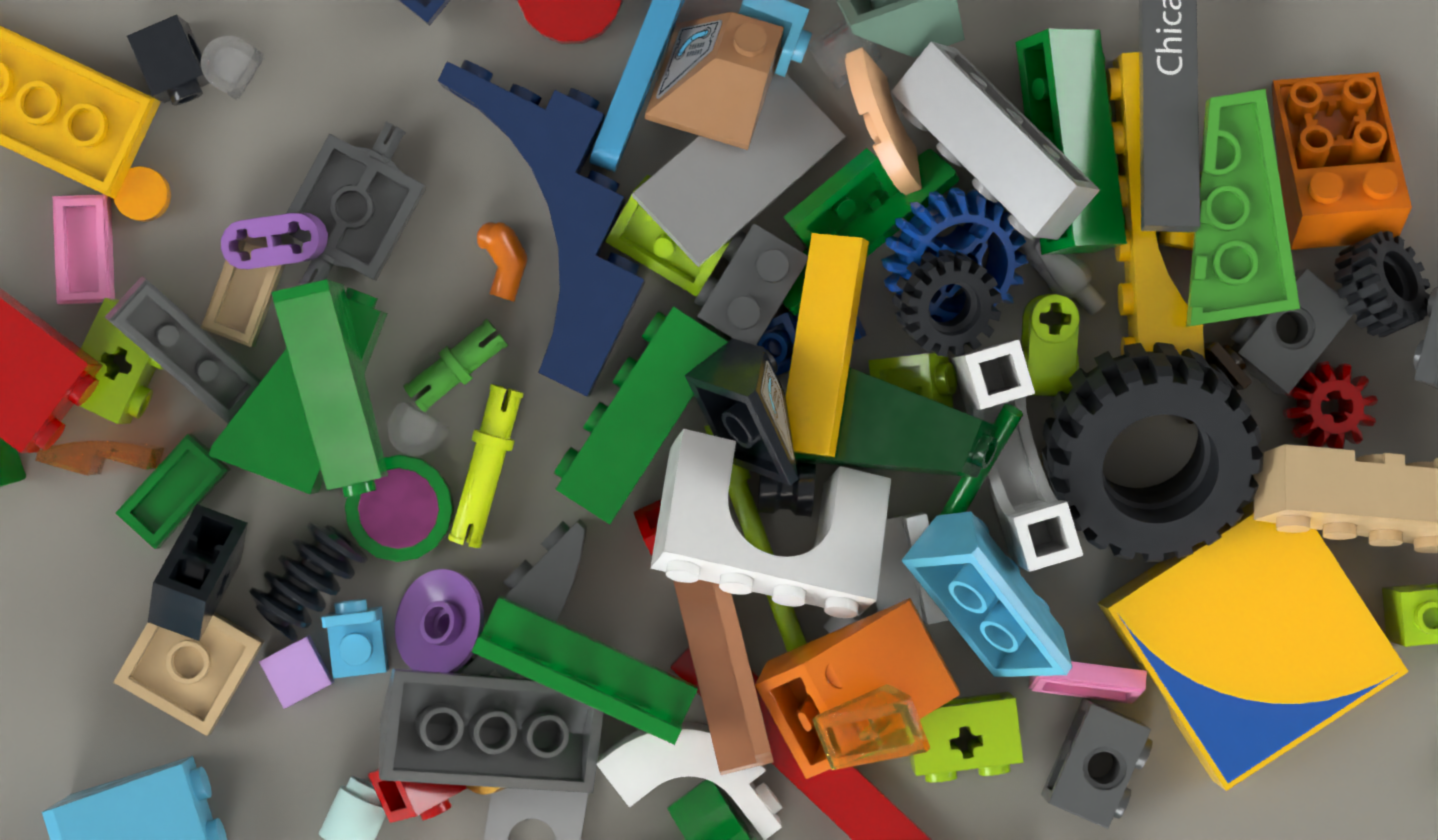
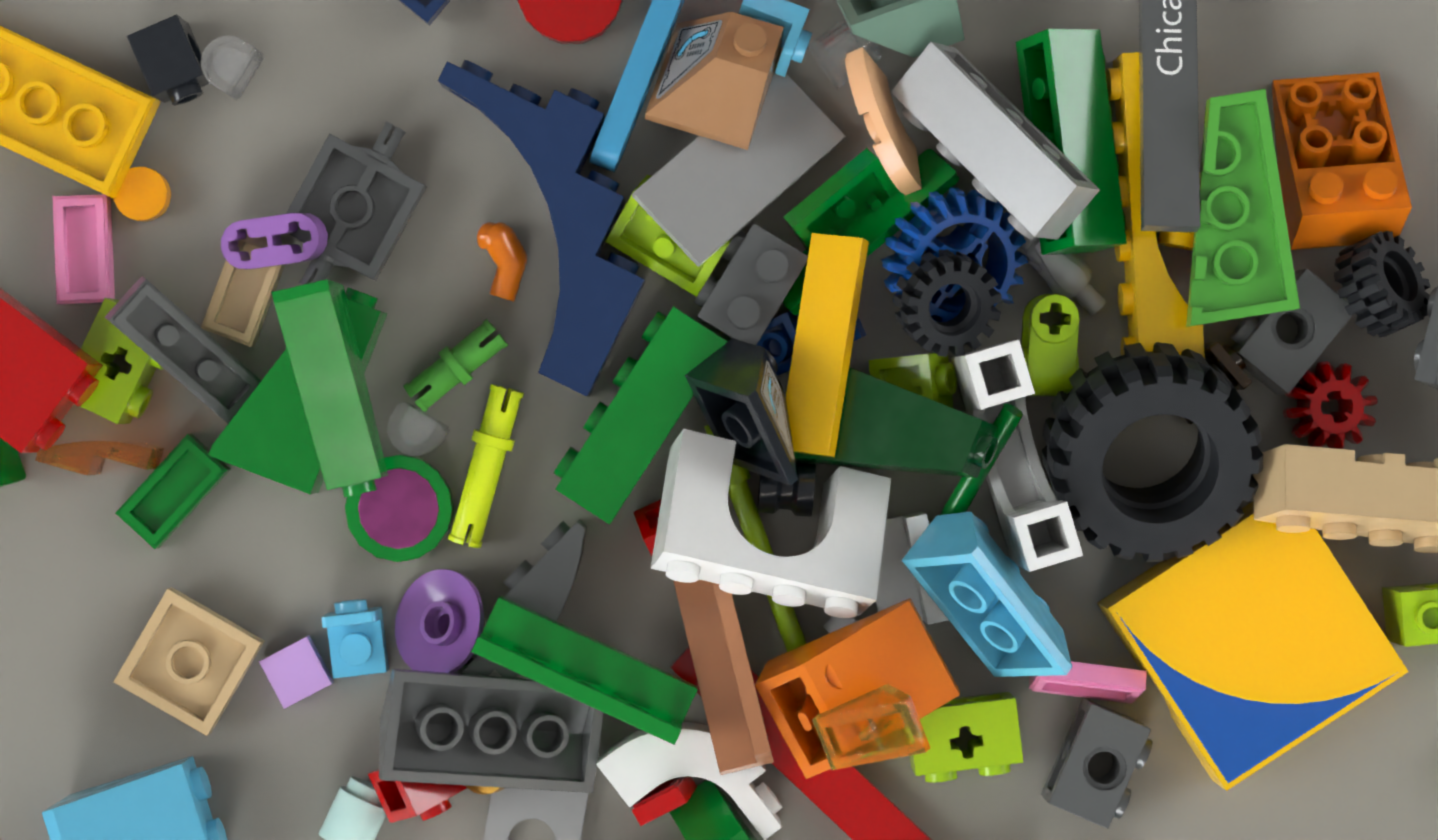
(197, 572): black brick -> none
(306, 578): black piece -> none
(664, 799): none -> red tile

